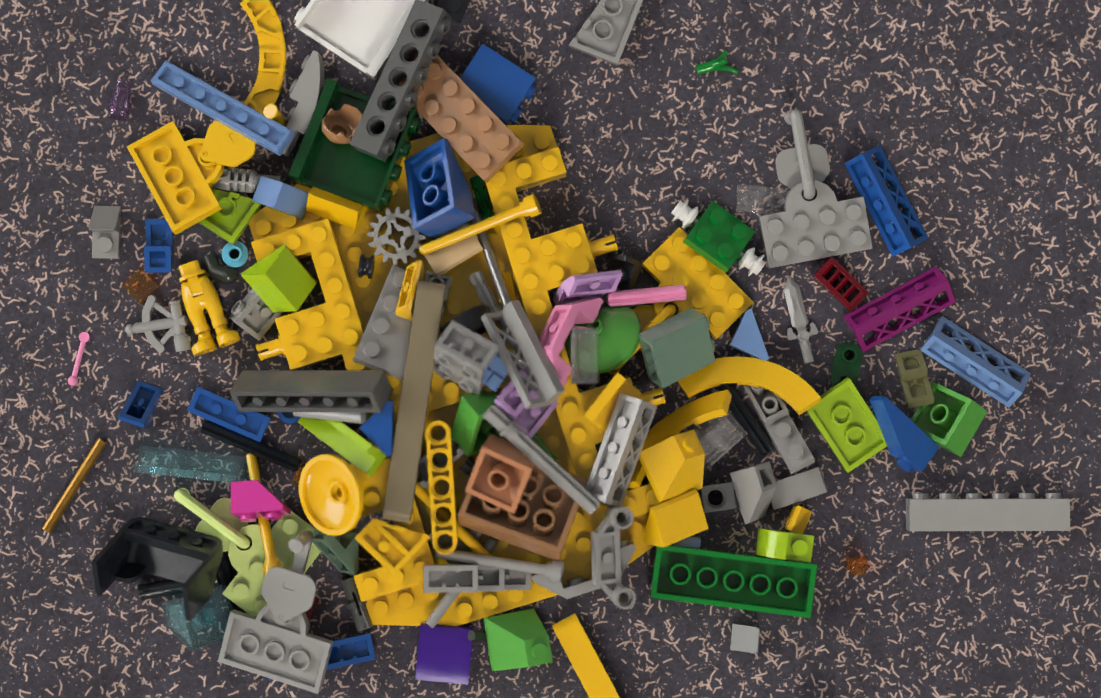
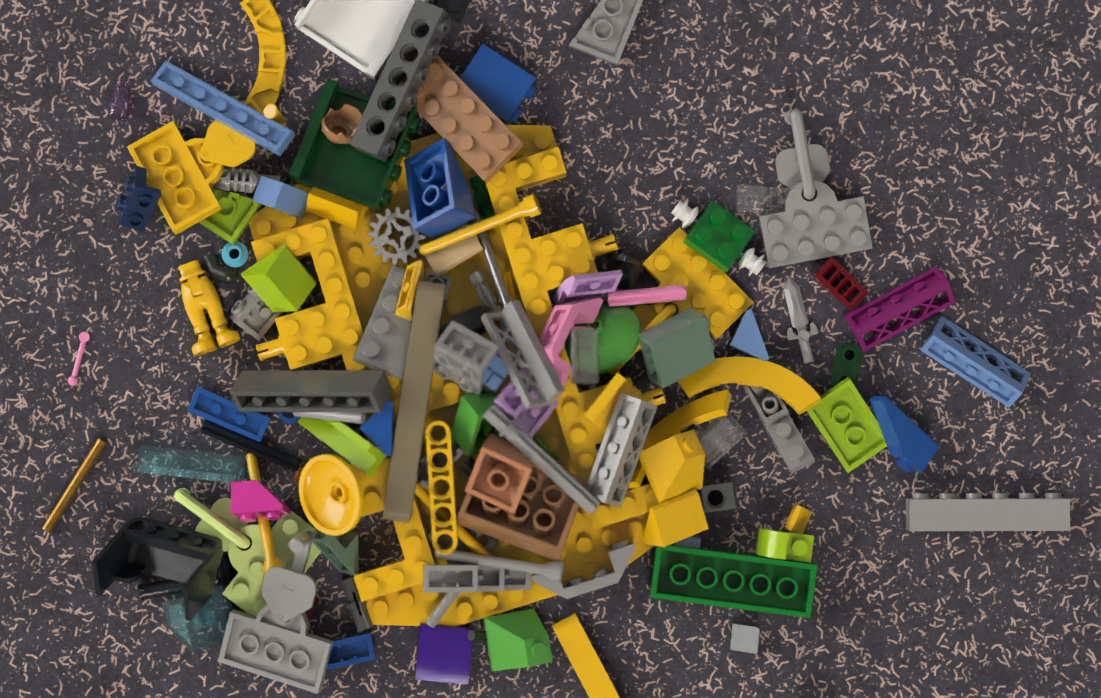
(106, 232): light grey slope -> none
(137, 201): none -> dark blue bracket
(140, 285): clear orange tile -> none
(141, 405): blue slope -> none
(159, 246): blue slope -> none
(176, 322): light grey piece -> none
(306, 93): light grey slope -> none
(366, 266): black bush -> none
(390, 543): yellow wing -> none
(607, 558): light grey plate -> none
(717, 64): green bar -> none
(749, 423): black axle -> none
(754, 490): light grey slope -> none
(798, 488): light grey slope -> none
(857, 565): clear orange plate -> none
(883, 202): blue fence -> none
(914, 378): olive slope -> none
(950, 419): bright green slope -> none

